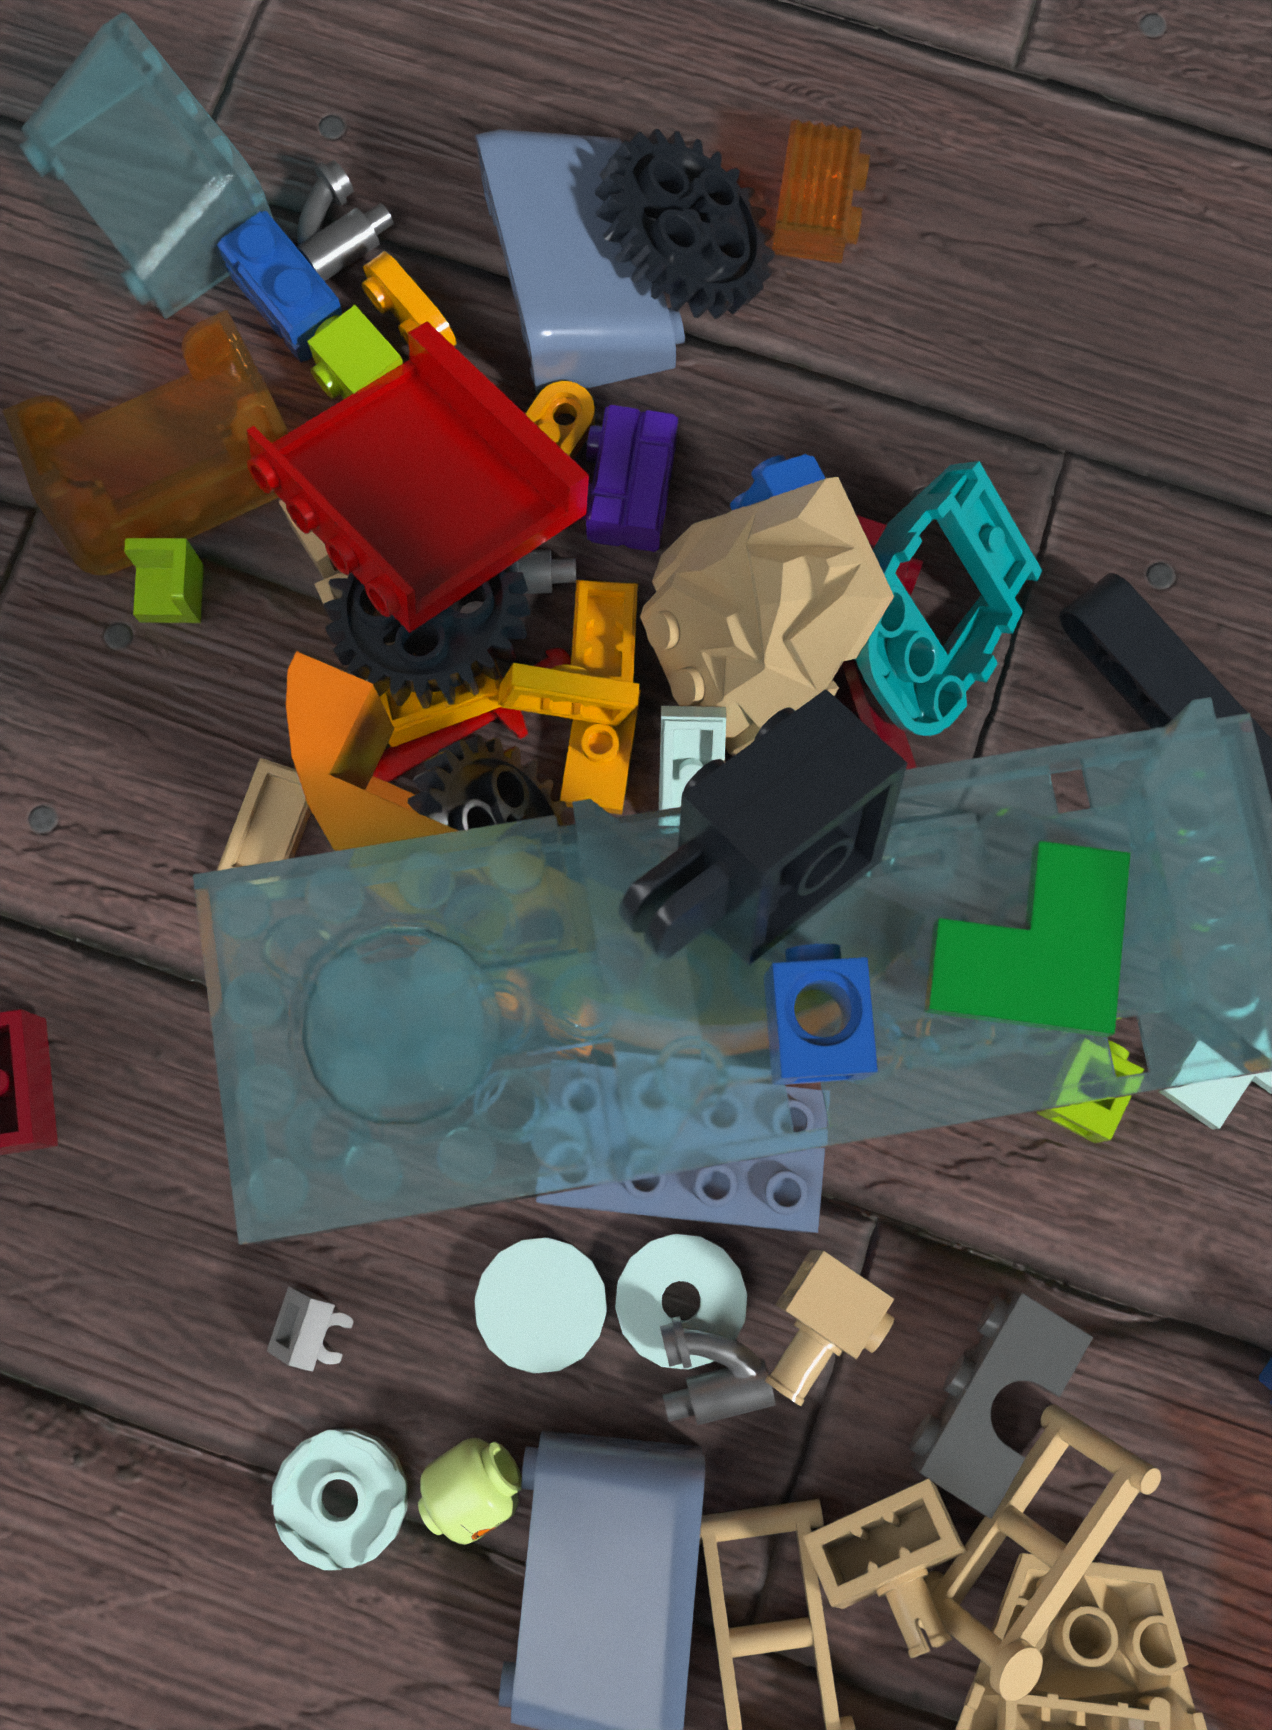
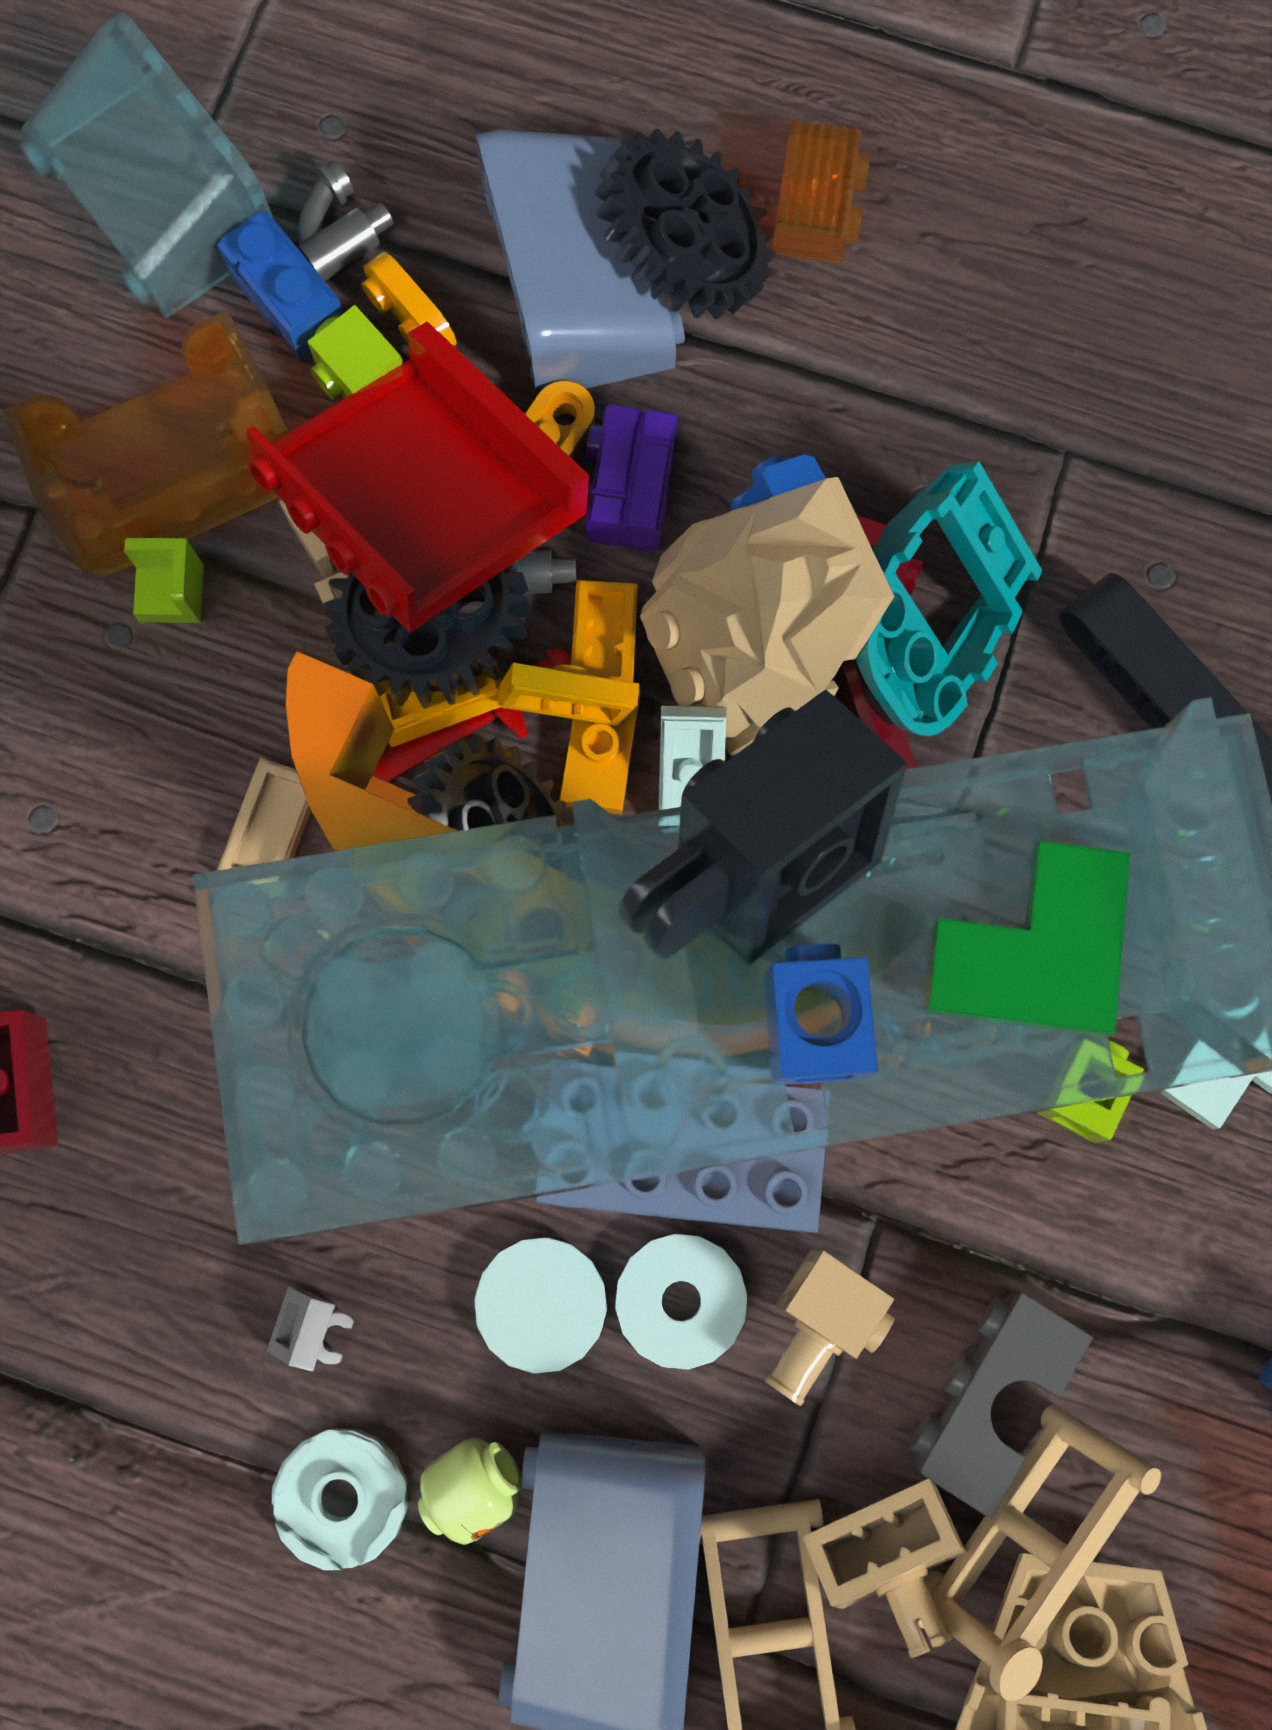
(719, 1392): flat silver plant -> none

